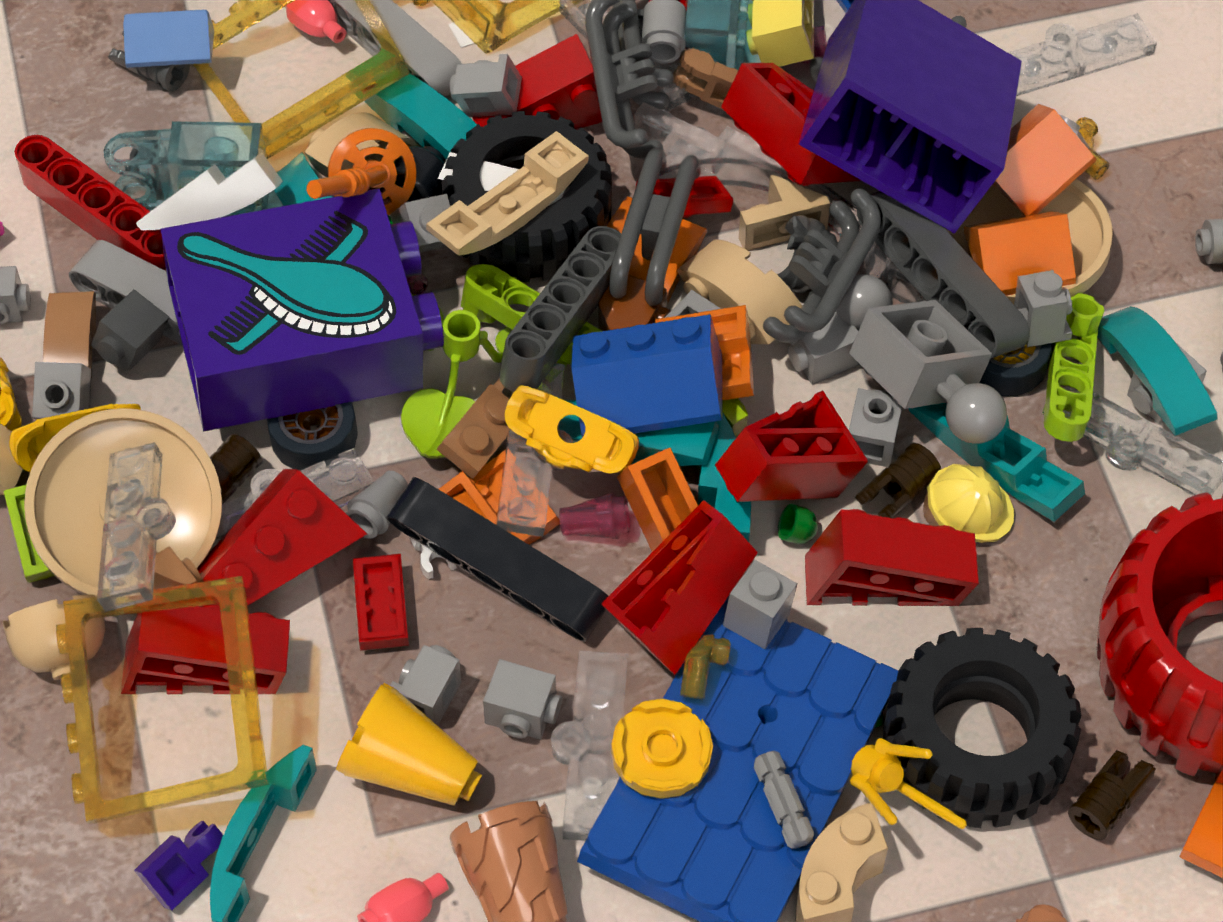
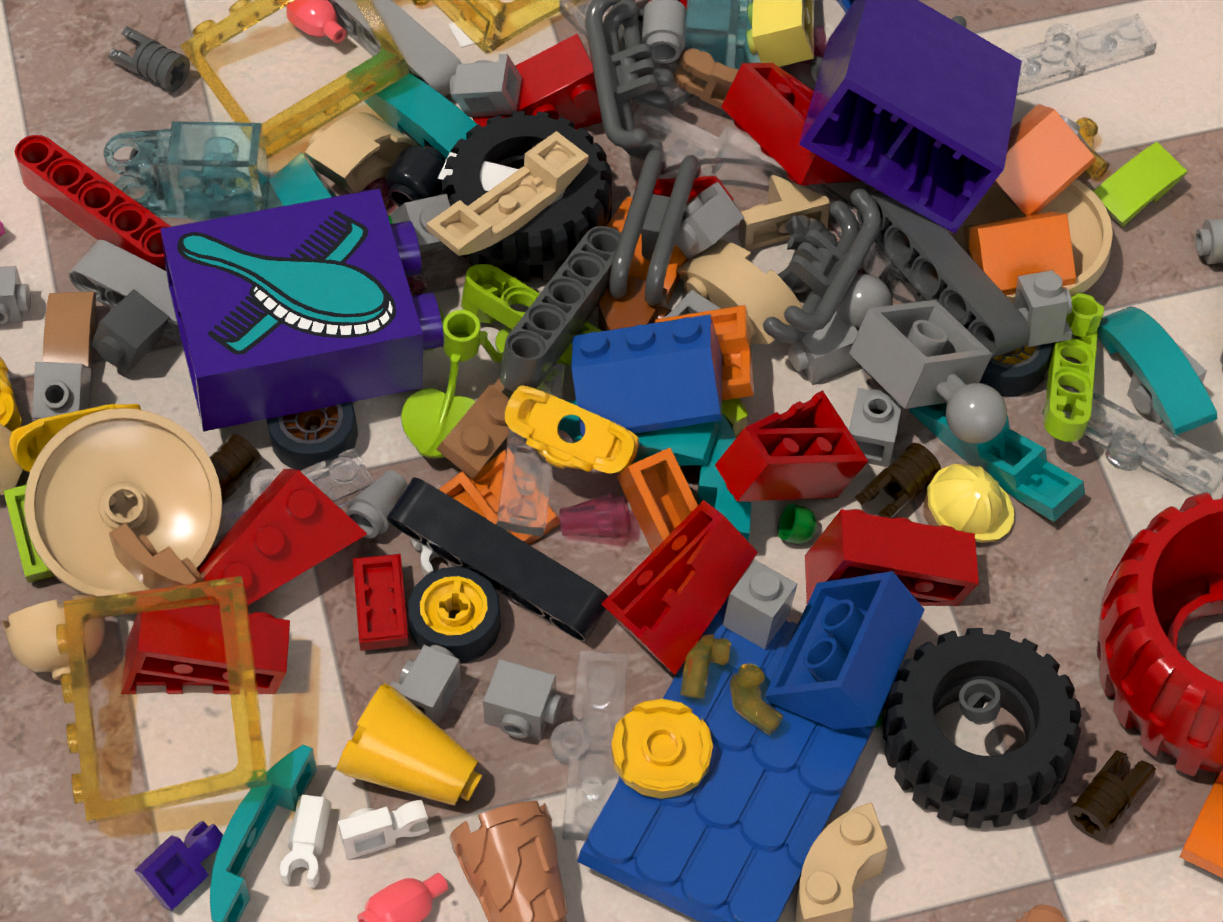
(131, 527): clear hinge -> none
(168, 38): medium blue slope -> none
(214, 195): white slope -> none
(306, 838): none -> white bar
(367, 173): orange dish -> none
(376, 830): none -> white plate
(459, 589): none -> wheel
(706, 220): none -> light grey brick
(748, 701): none -> clear yellow arm
(783, 799): light grey axle -> none
(846, 650): none -> blue slope
(879, 771): yellow plant -> none
(973, 697): none -> dark grey hinge
(1139, 182): none -> lime slope

